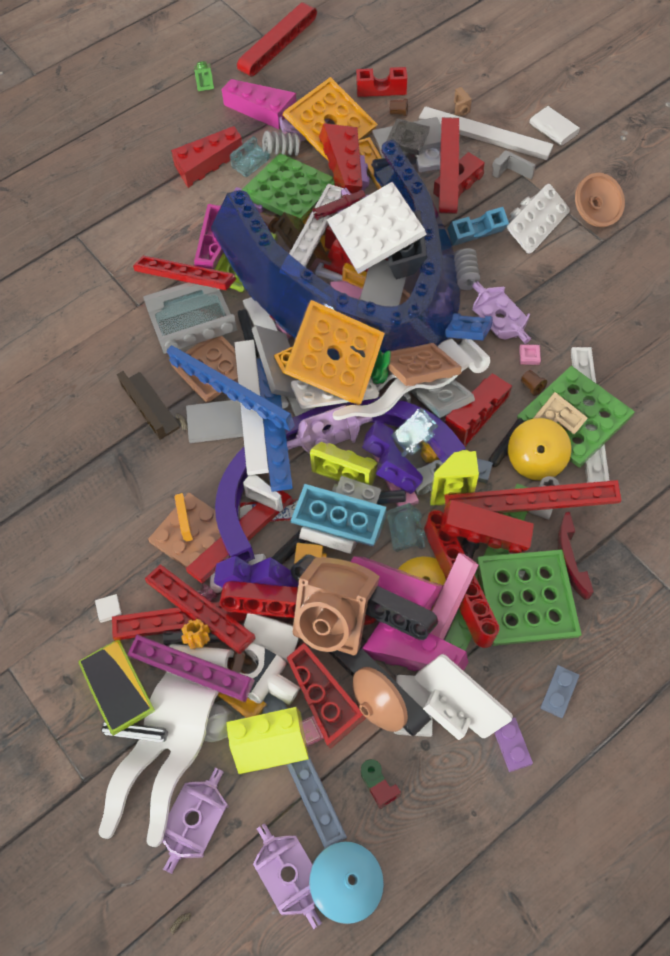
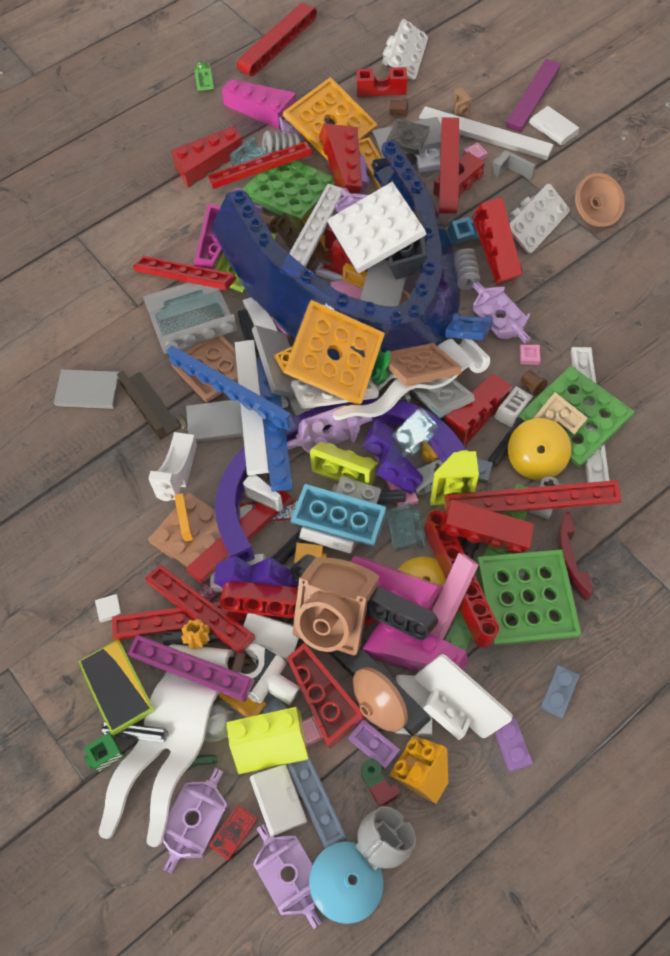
(86, 389): none -> light grey tile
(104, 744): none -> green brick
(176, 467): none -> white arch
(203, 760): none -> dark green piece
(233, 832): none -> red tile
(260, 164): none -> red tile
(278, 800): none -> white piece
(338, 205): dark red pin -> none
(374, 744): none -> medium lavender plate
(385, 838): none -> light grey piece
(405, 49): none -> white bracket
(422, 768): none -> light orange slope
(477, 150): none -> bright pink tile
(497, 241): none -> red wedge
(512, 406): none -> white slope
(533, 95): none -> magenta tile

